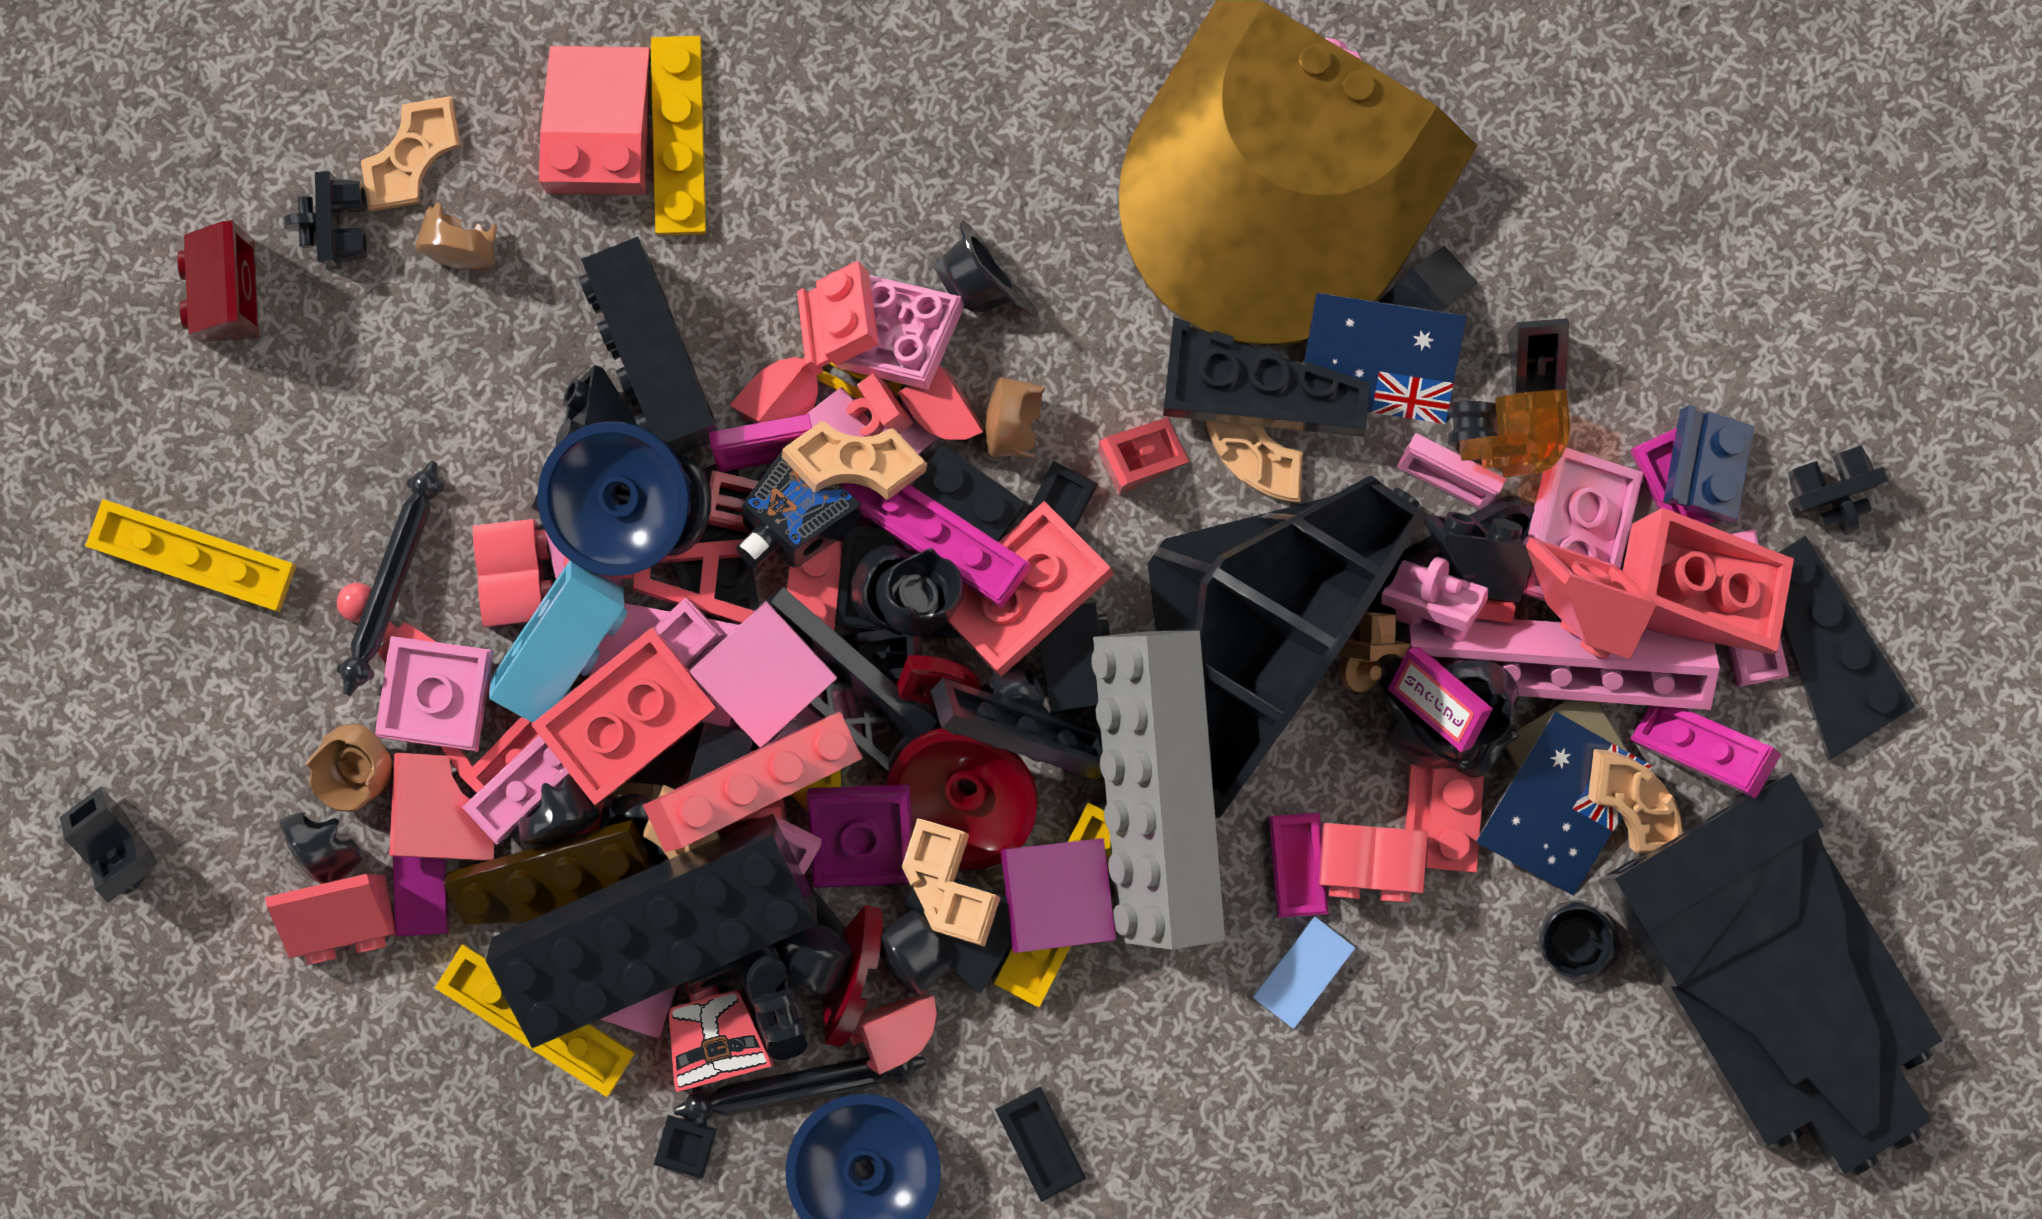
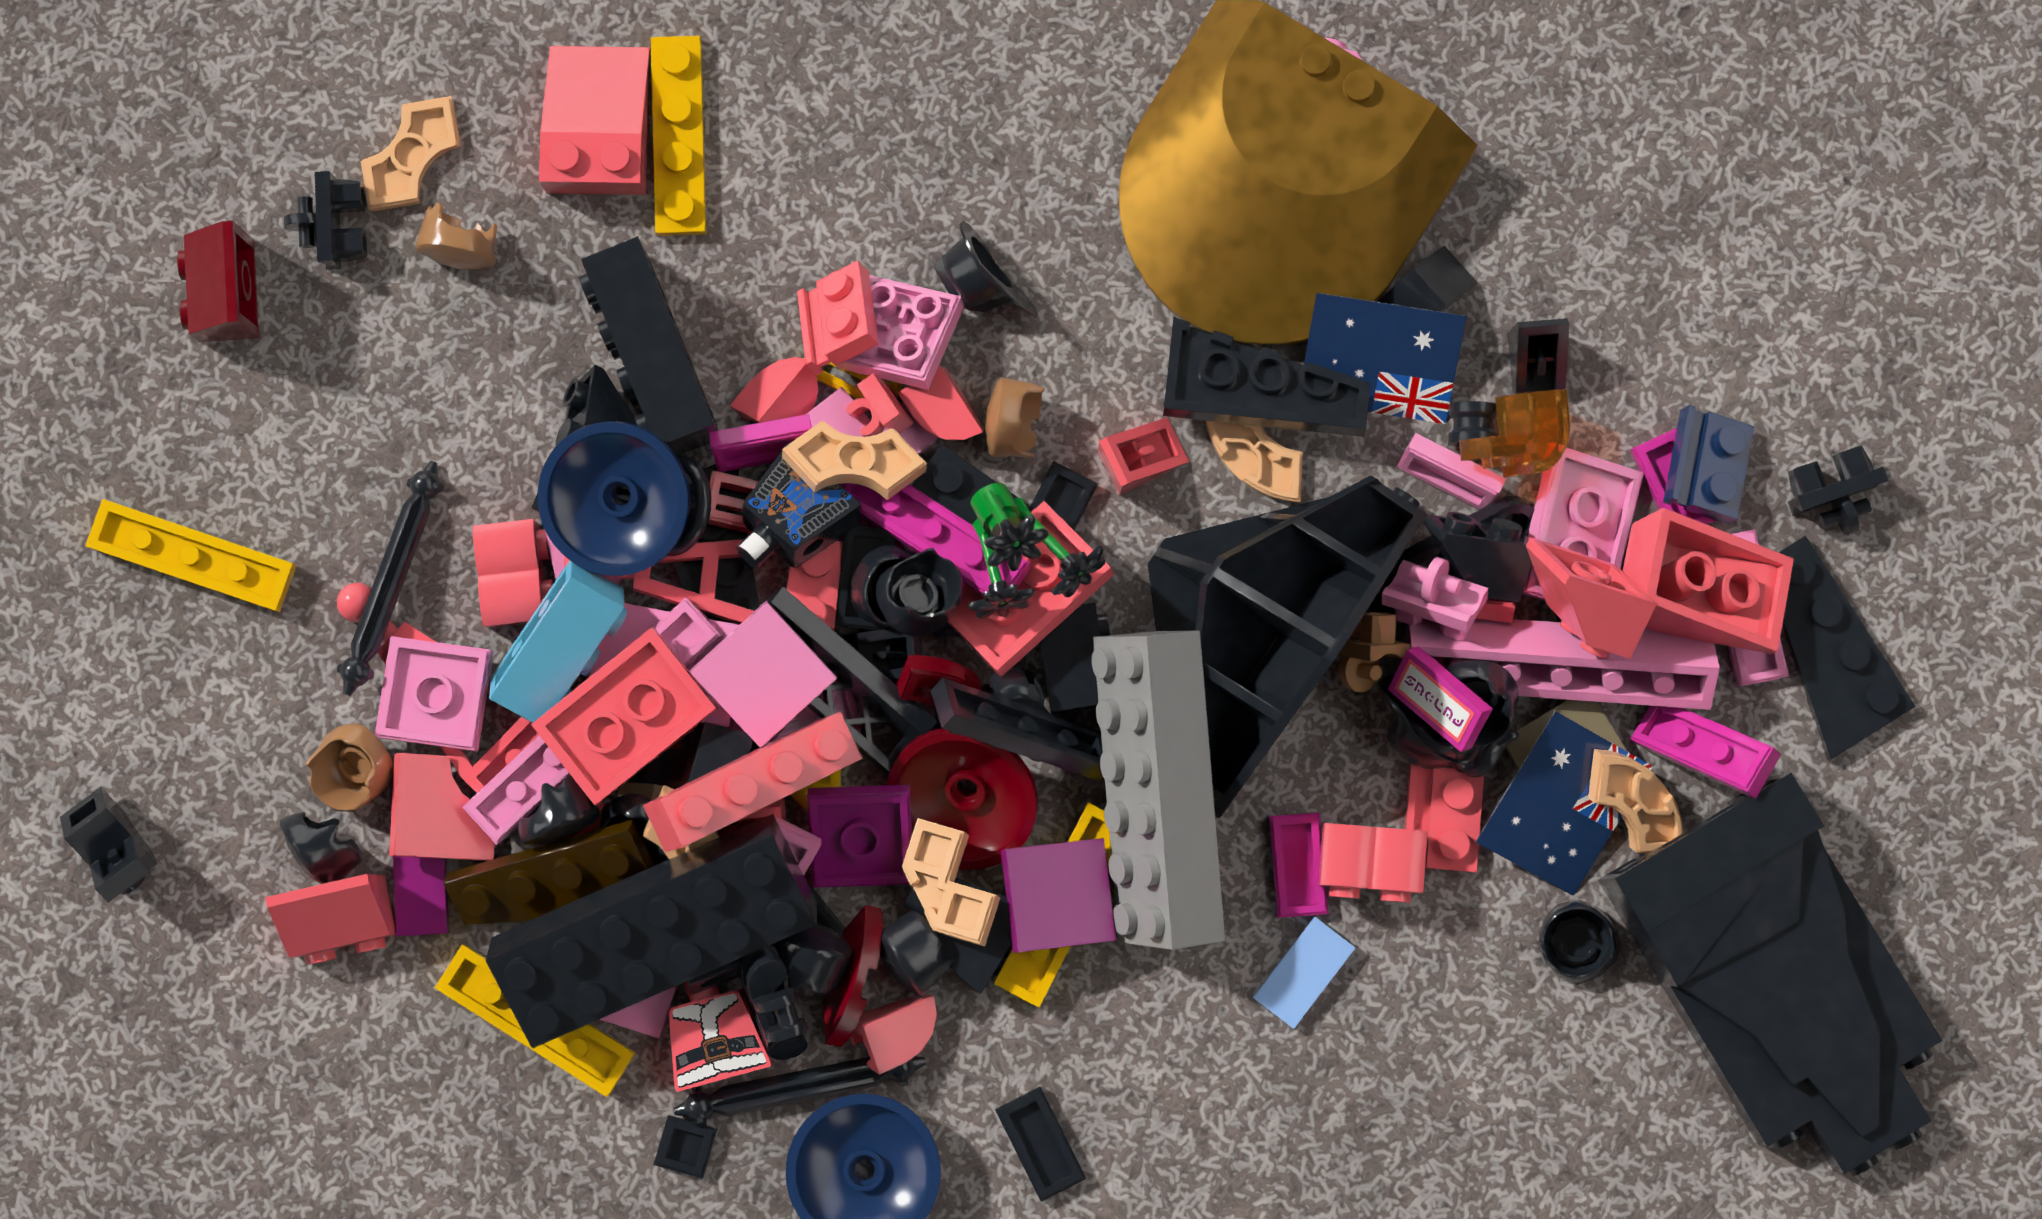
(1000, 516): none -> black plant

